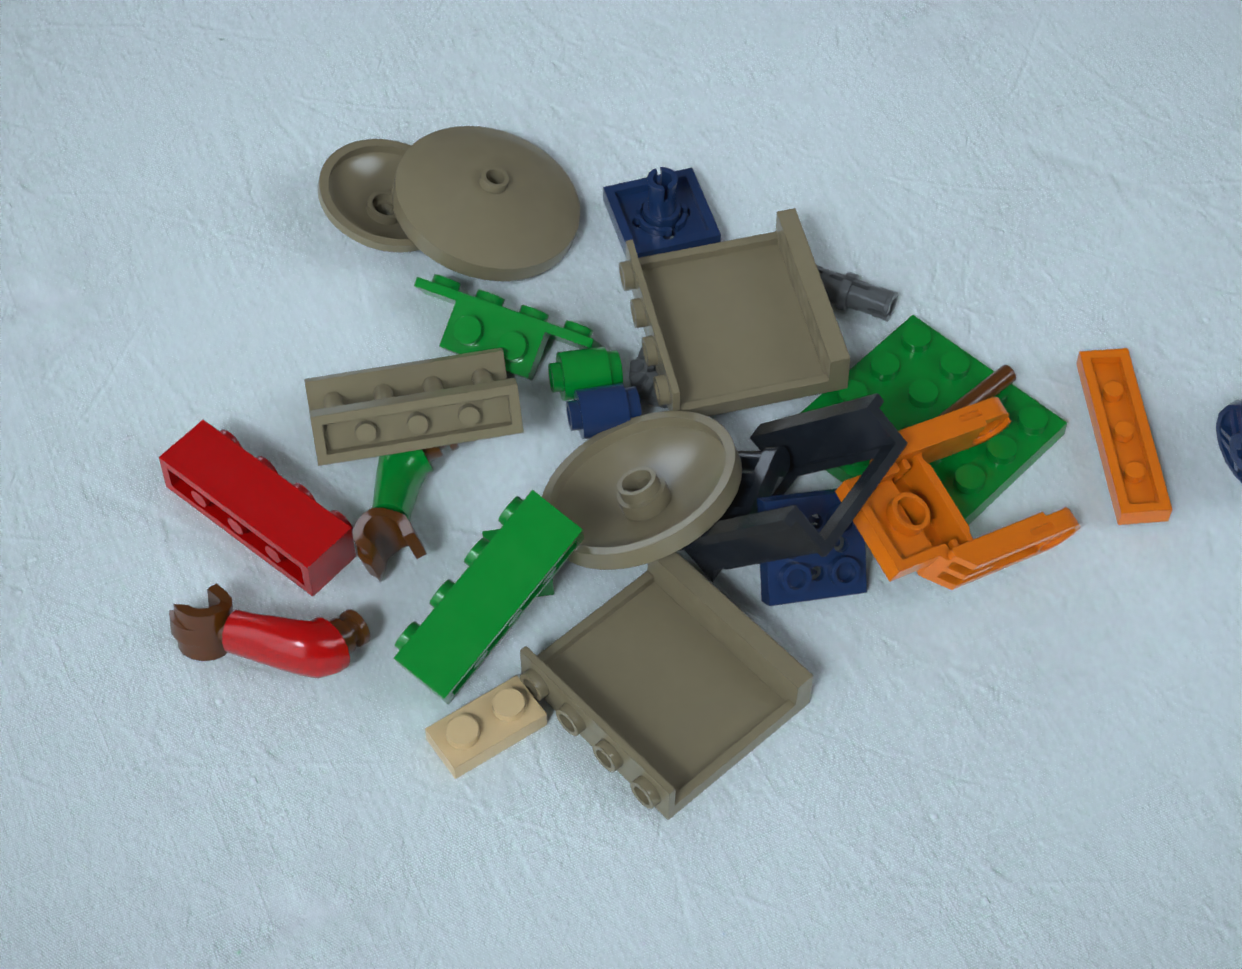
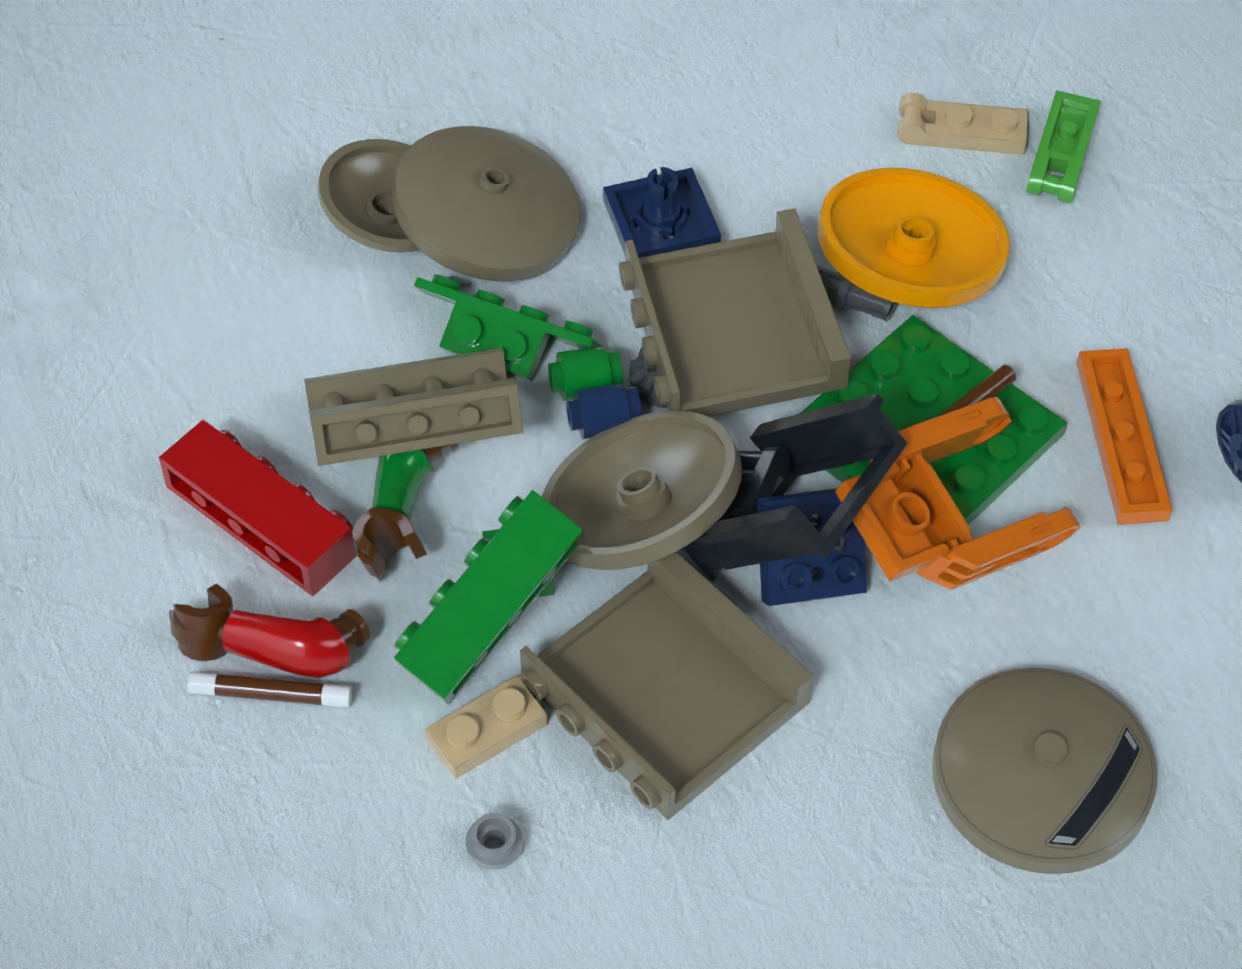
(269, 689): none -> reddish brown bar
(494, 827): none -> light grey plate
(913, 237): none -> light orange dish
(962, 125): none -> tan plate
(1044, 770): none -> dark tan dish
(1063, 145): none -> bright green plate

